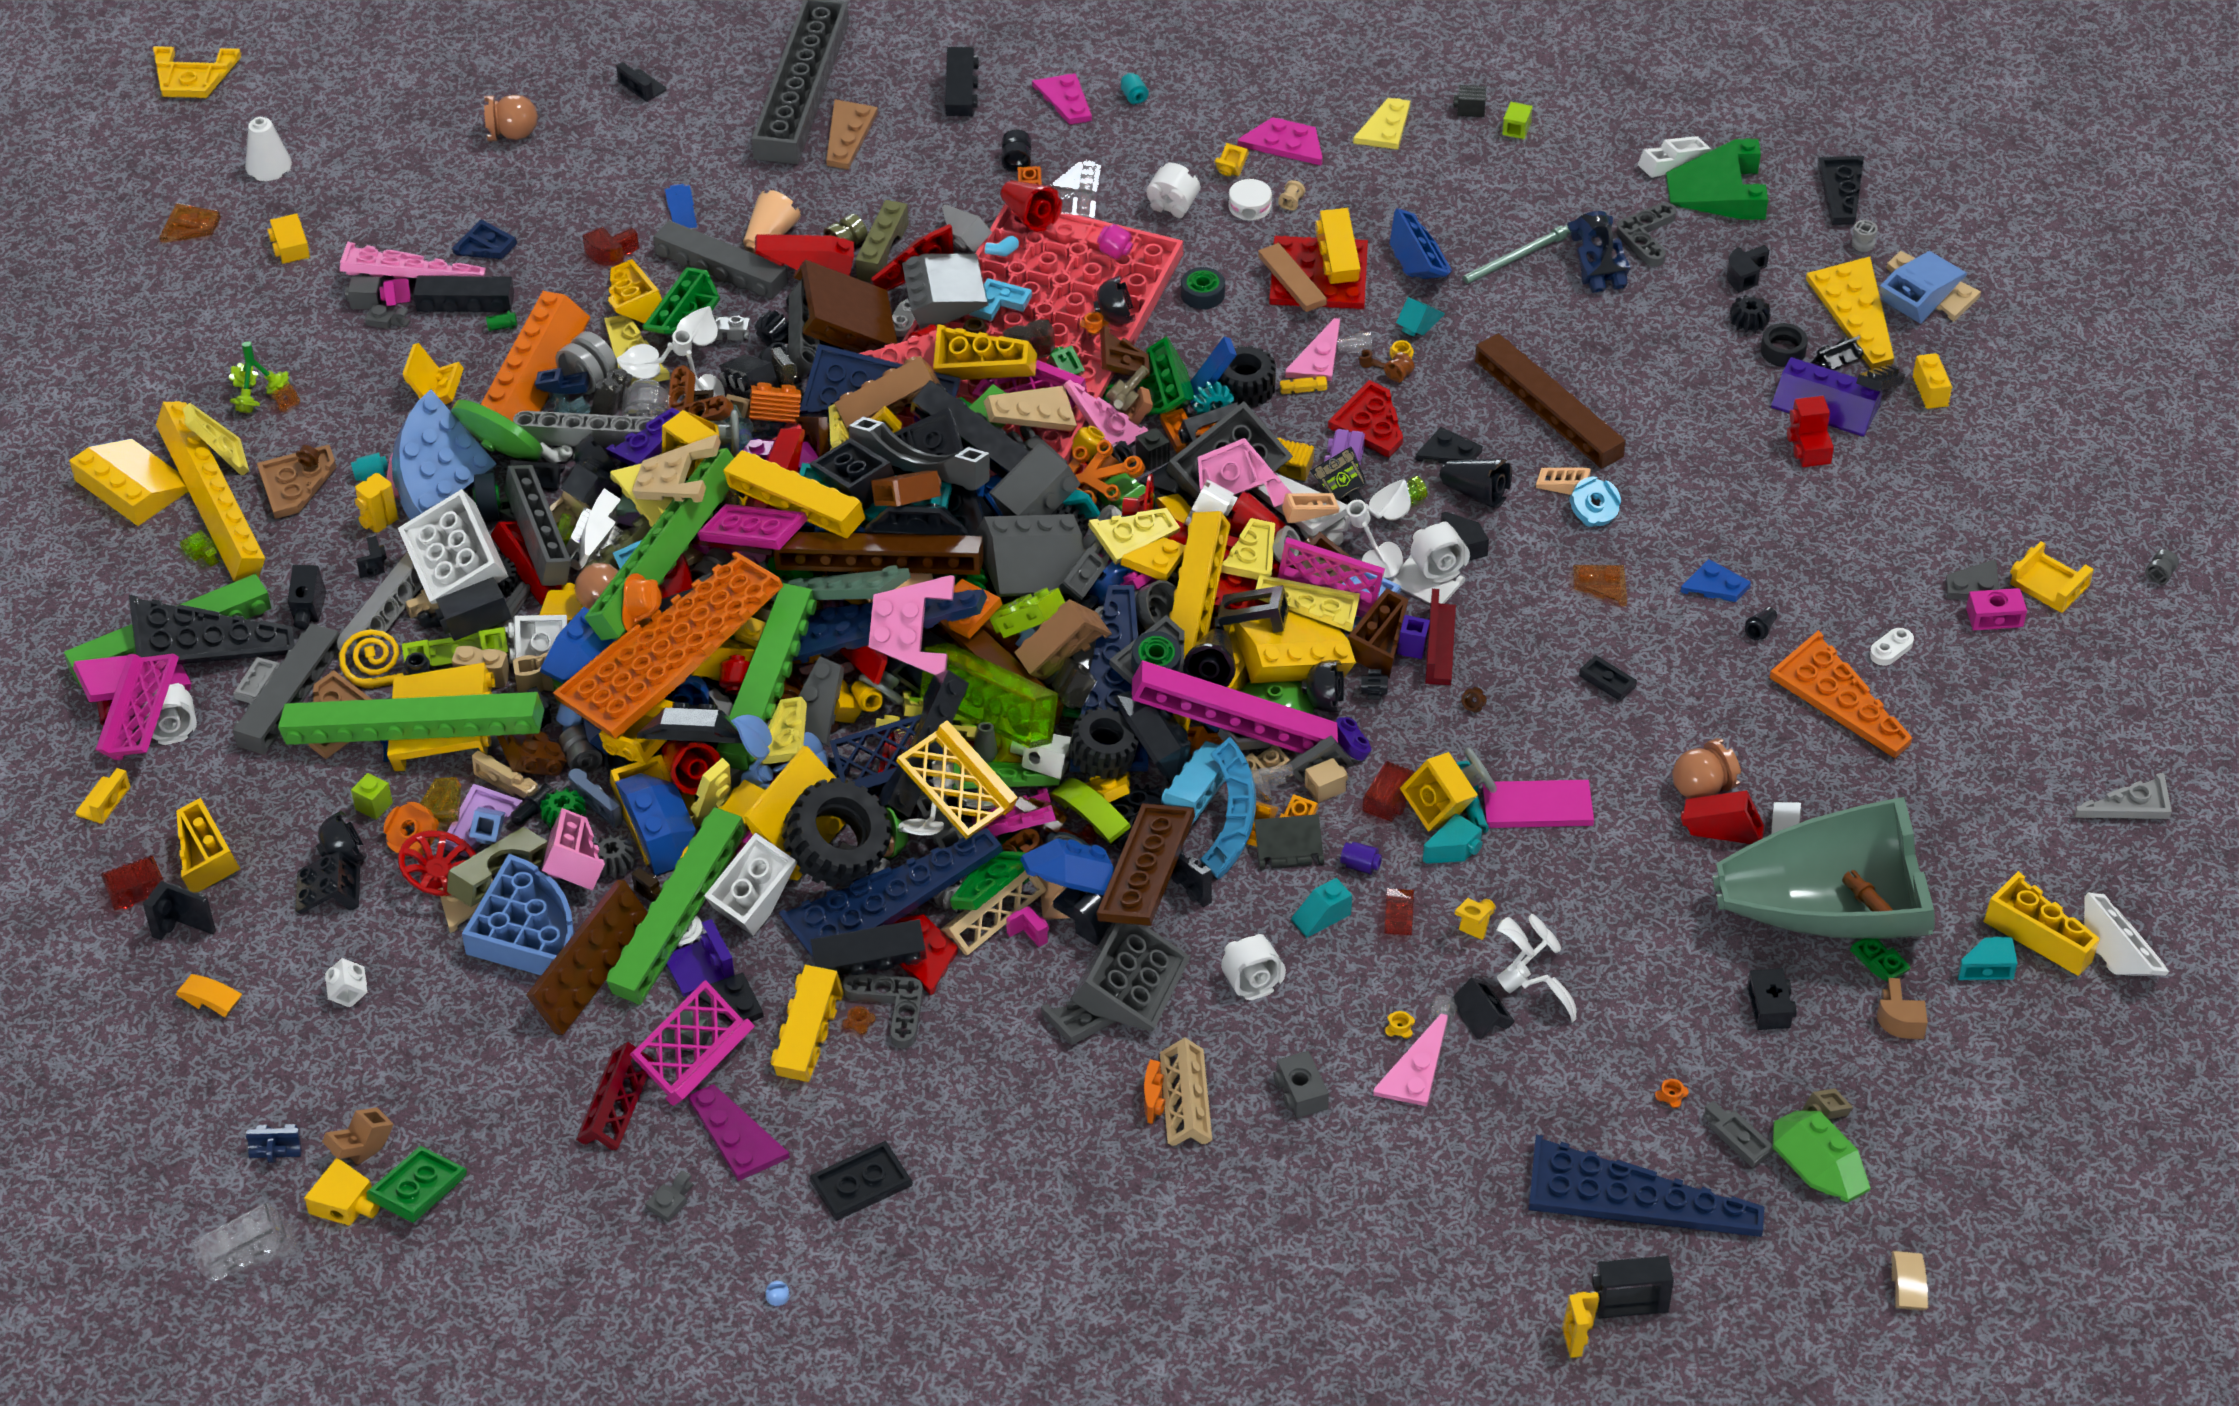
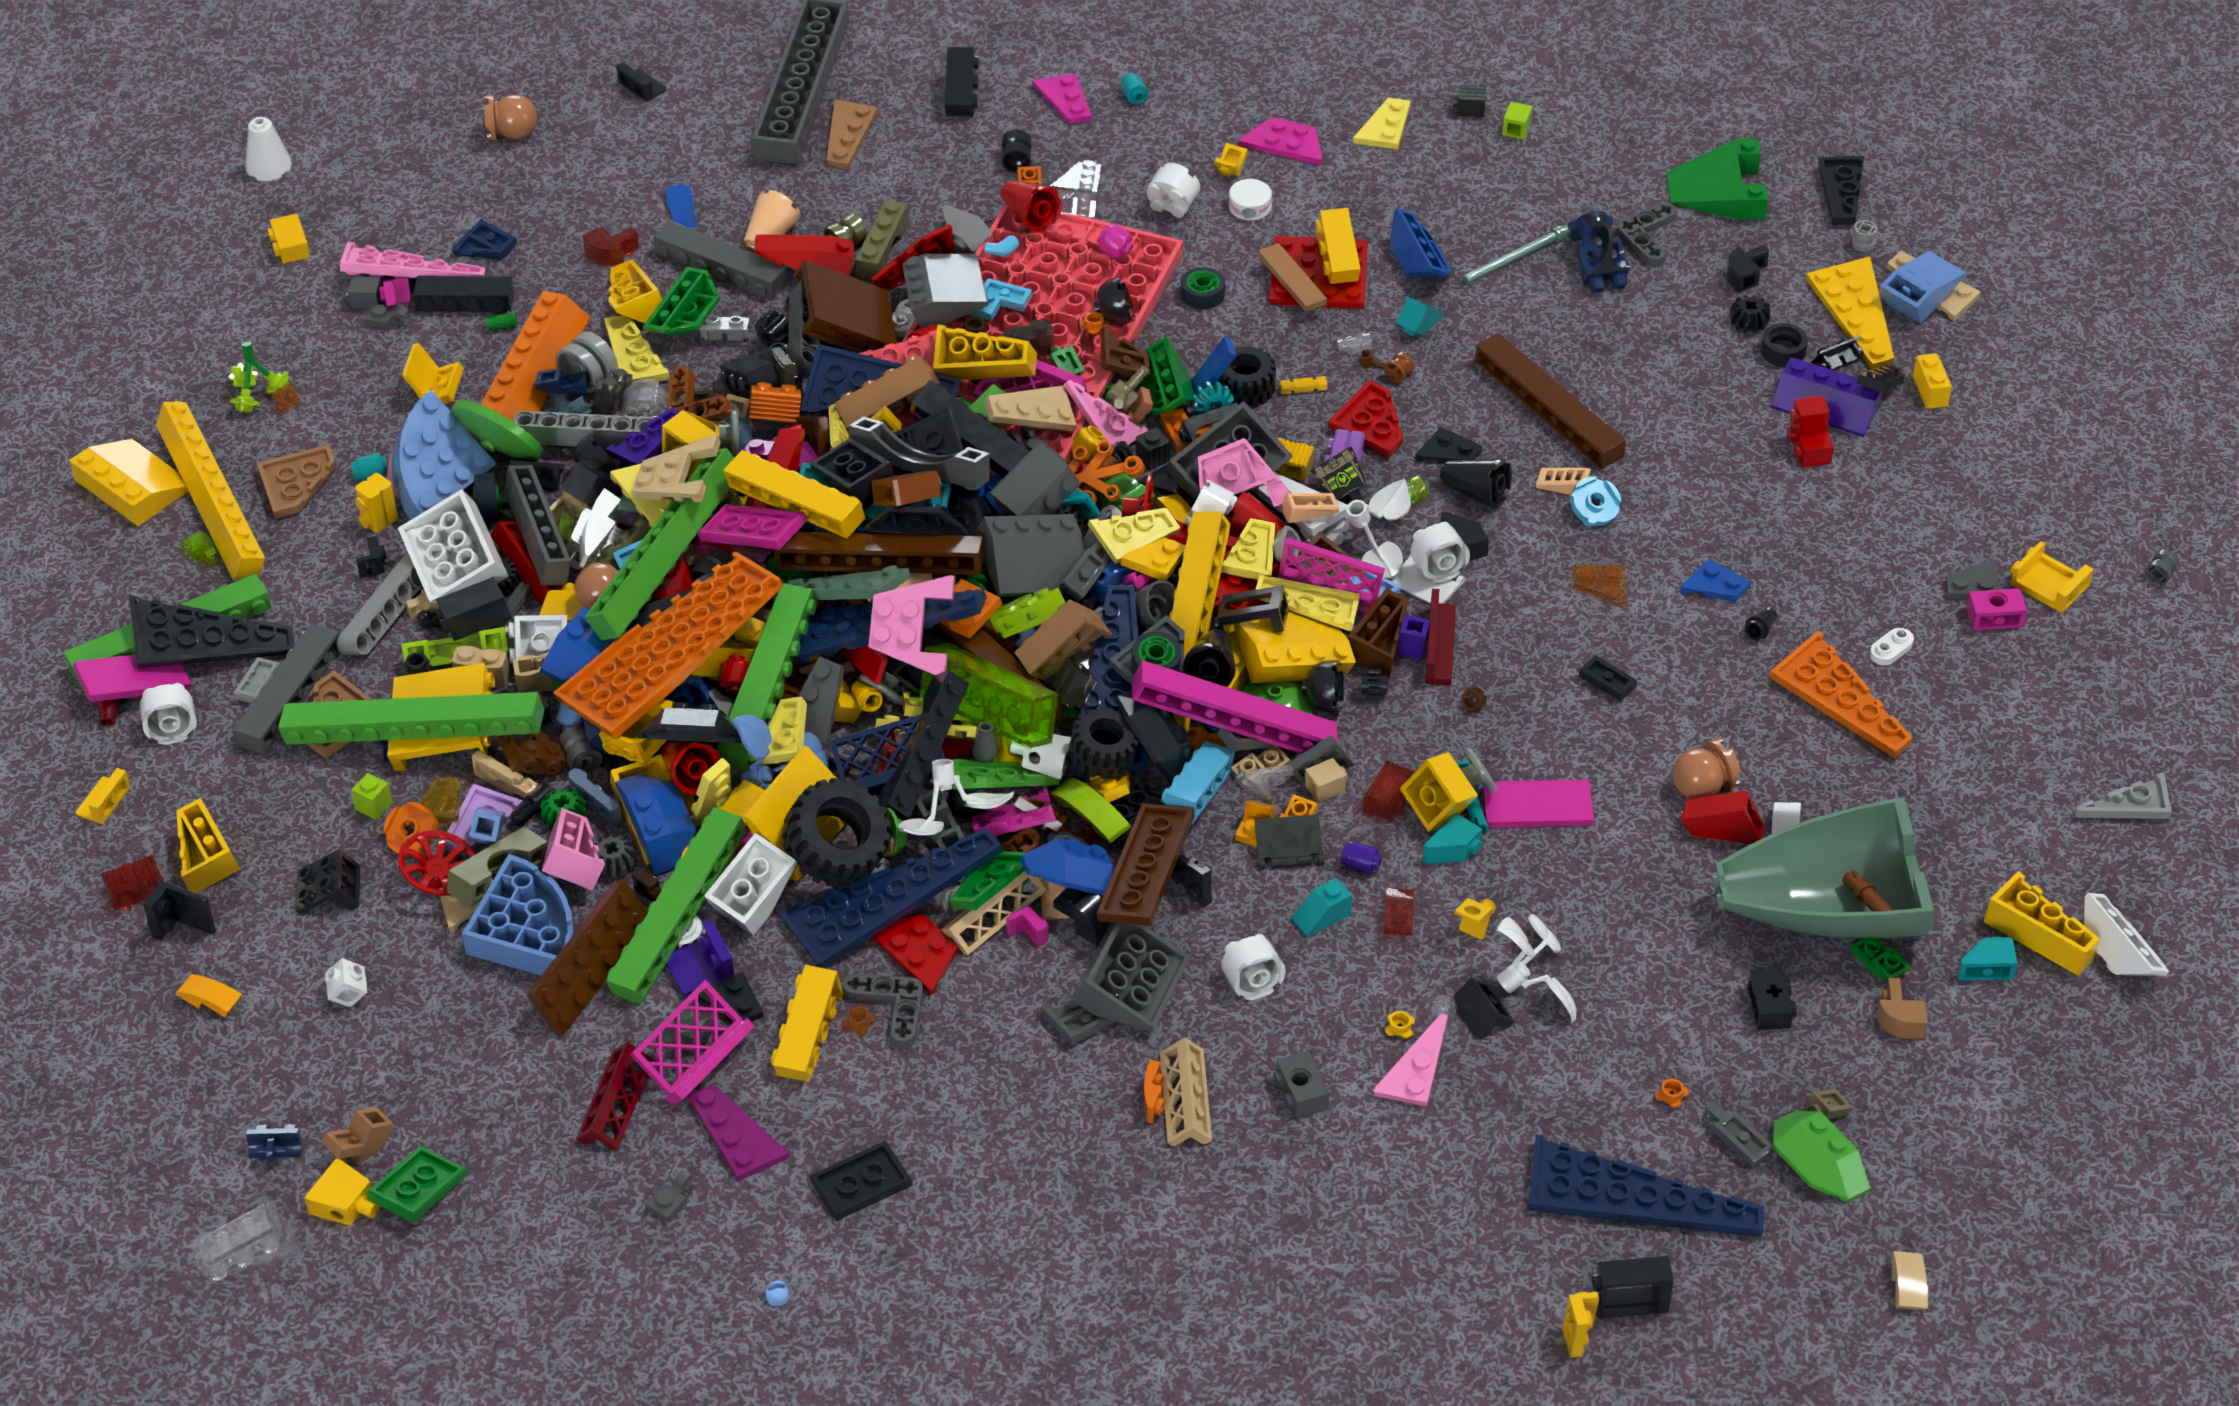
(126, 705): dark pink fence -> none
(189, 223): clear orange wing -> none
(192, 78): yellow wing -> none
(217, 437): light yellow wing -> none
(306, 604): black torso -> none
(308, 455): reddish brown plate -> none
(339, 836): black cylinder -> none
(369, 683): yellow piece -> none
(556, 455): white arm -> none
(640, 600): orange piece -> none
(697, 327): white plant -> none
(870, 948): black brick -> none
(976, 771): yellow fence -> none
(1240, 809): dark azure tile -> none
(1291, 195): tan bush -> none
(1318, 356): bright pink wing -> none
(1352, 739): dark purple plate -> none
(1401, 346): yellow plate -> none
(1671, 155): white slope -> none

